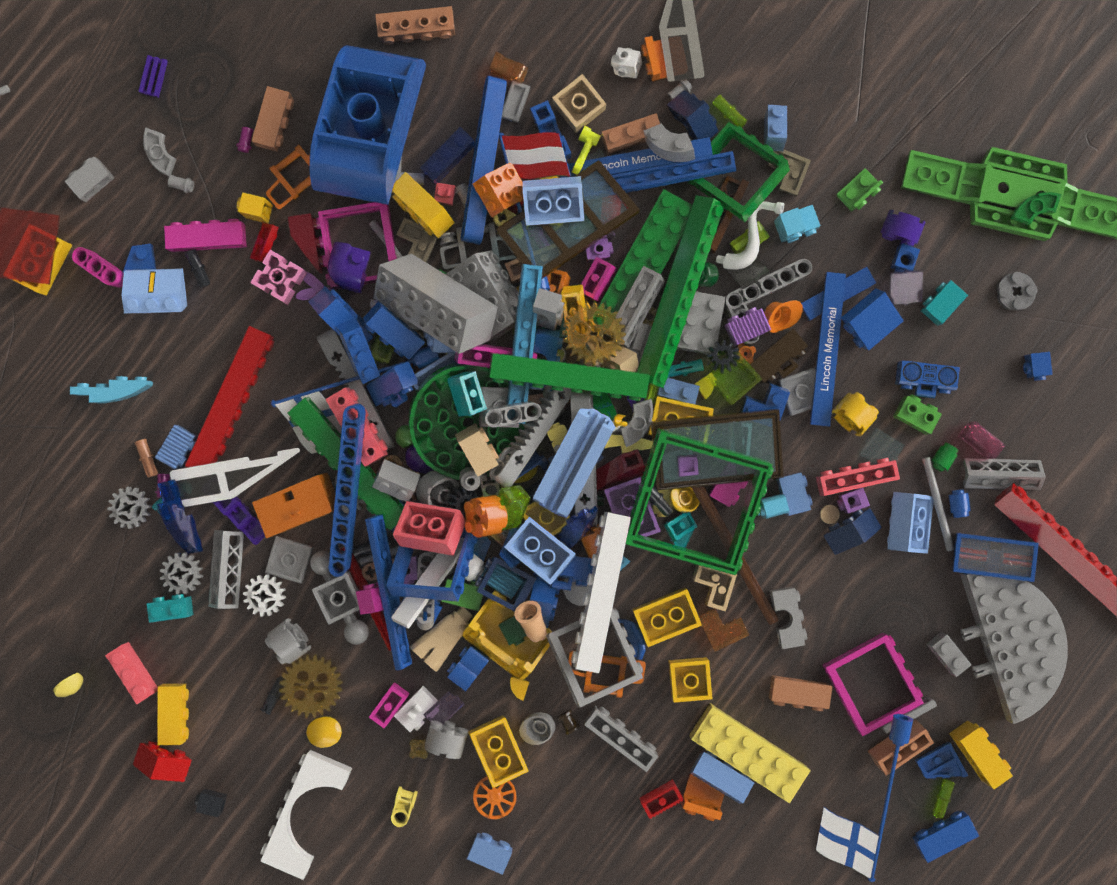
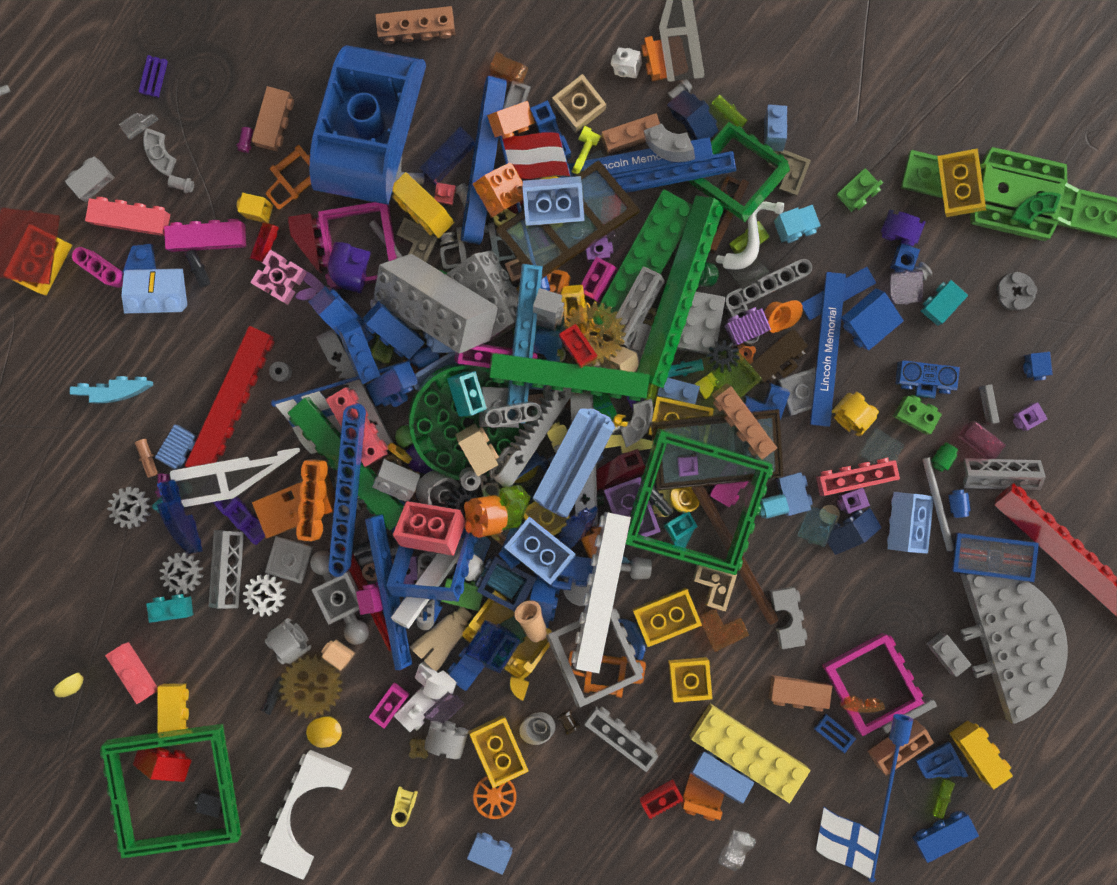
(119, 804): none -> green window
(127, 217): none -> coral brick
(137, 123): none -> clear tile
(286, 371): none -> flat silver brick
(312, 494): none -> orange brick
(337, 654): none -> light nougat brick
(399, 452): none -> yellow tile
(434, 683): none -> white brick
(493, 646): none -> clear blue brick
(511, 119): none -> brick
(578, 345): none -> red plate
(638, 568): none -> light grey piece
(735, 850): none -> clear brick
(739, 416): none -> nougat brick
(817, 526): none -> clear light blue piece
(822, 723): none -> blue tile
(856, 704): none -> clear orange slope
(926, 270): none -> light grey bush
(961, 182): none -> yellow brick
(989, 404): none -> light grey tile
(1035, 417): none -> medium lavender brick

